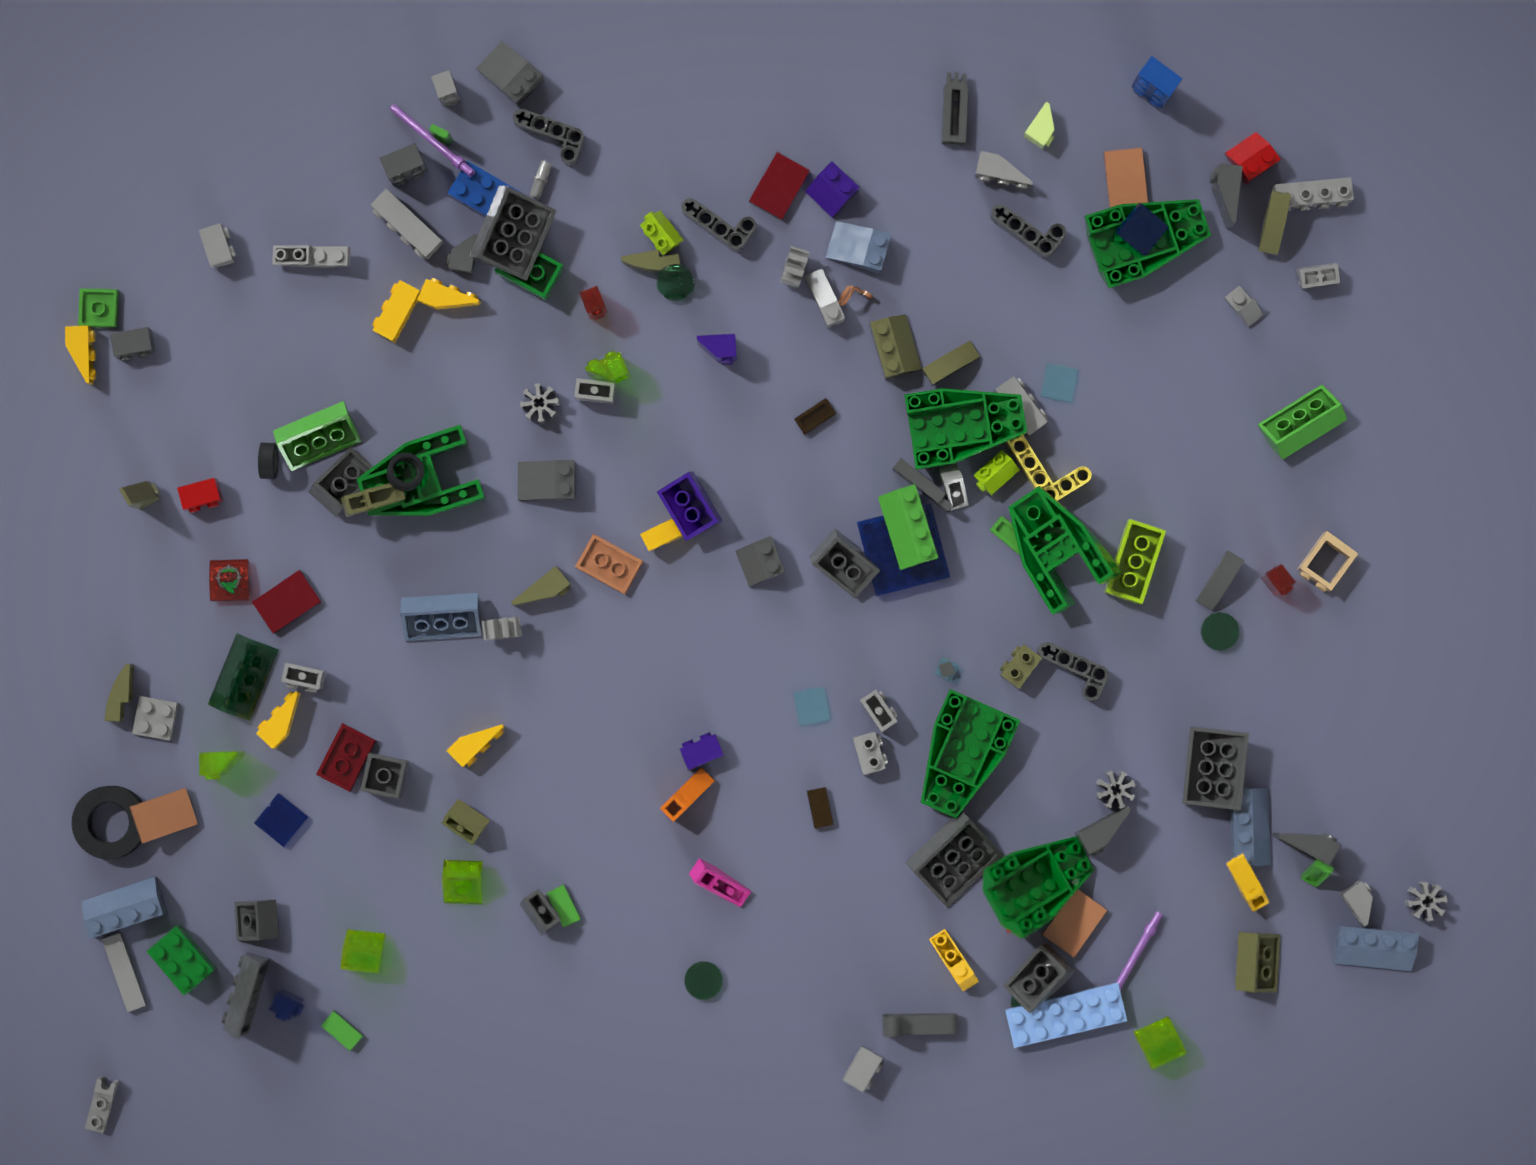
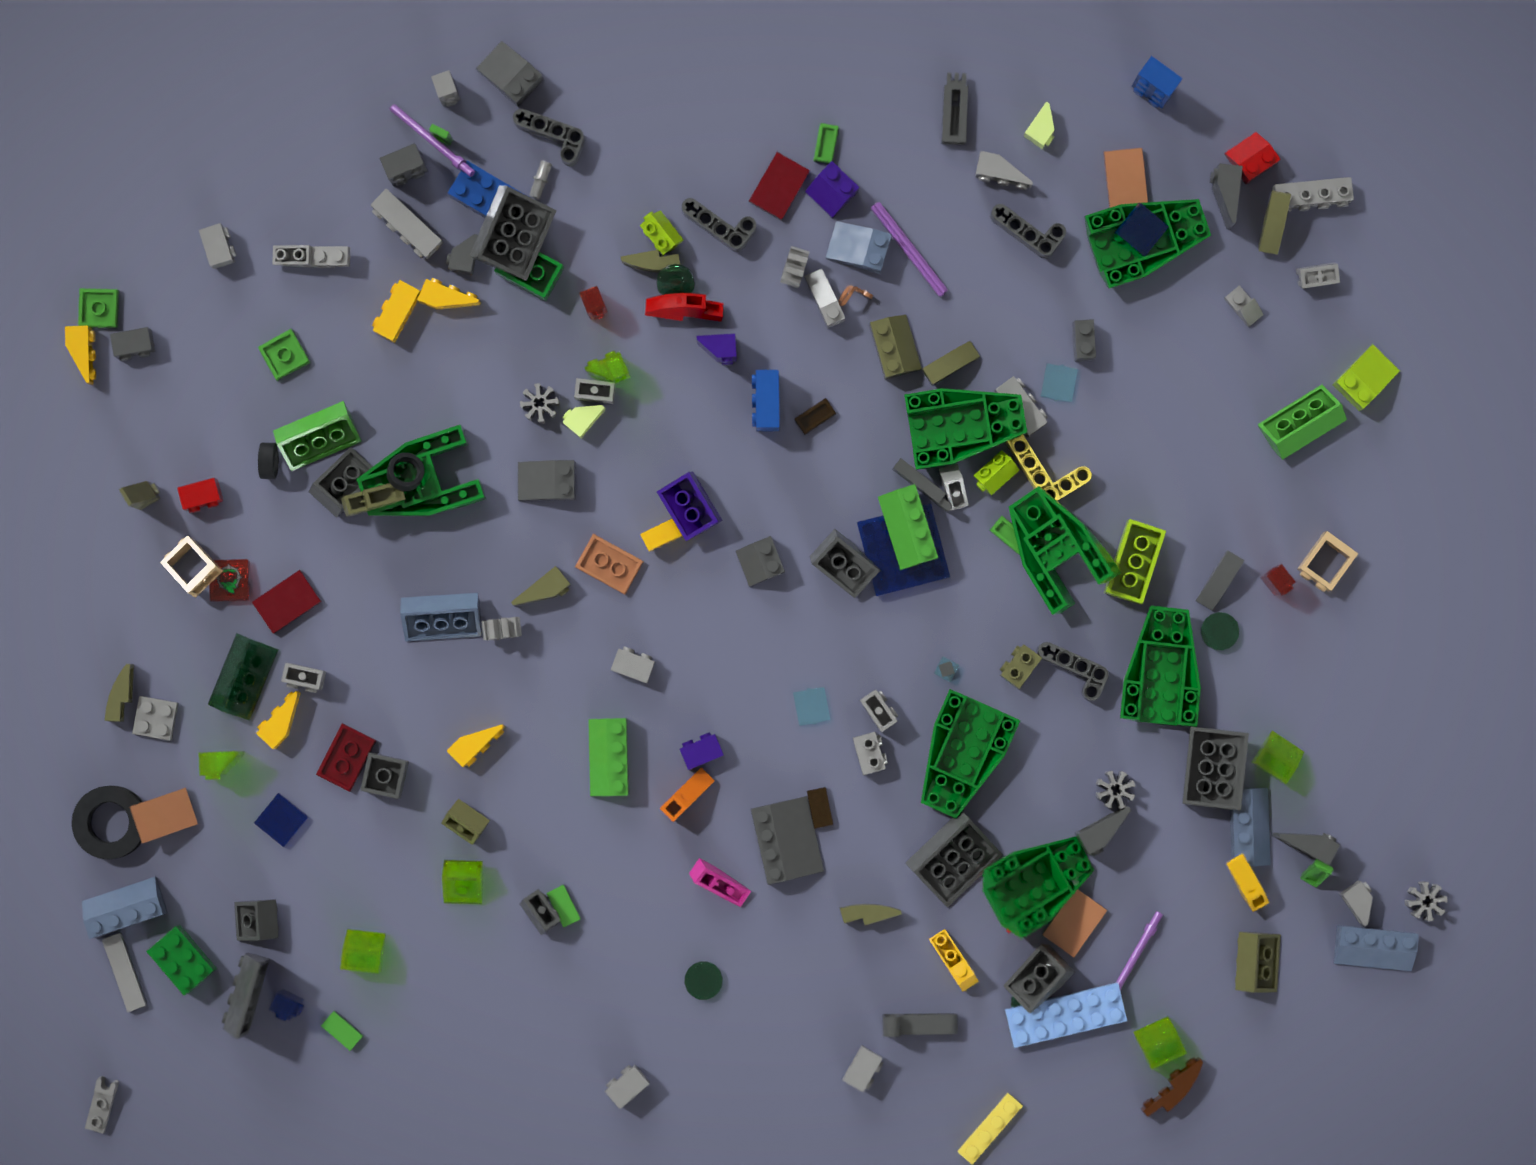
(203, 578): none -> window
(284, 354): none -> bright green tile
(582, 418): none -> yellowish green slope
(608, 757): none -> bright green slope
(626, 1086): none -> light grey brick
(633, 665): none -> light grey brick
(678, 305): none -> red slope
(766, 400): none -> blue brick
(787, 840): none -> dark grey slope
(826, 143): none -> bright green tile
(869, 912): none -> olive slope
(909, 249): none -> medium lavender axle
(990, 1128): none -> light yellow plate
(1084, 340): none -> dark grey brick
(1163, 672): none -> green wedge
(1181, 1083): none -> reddish brown slope
(1278, 757): none -> clear neon green slope
(1366, 378): none -> lime slope

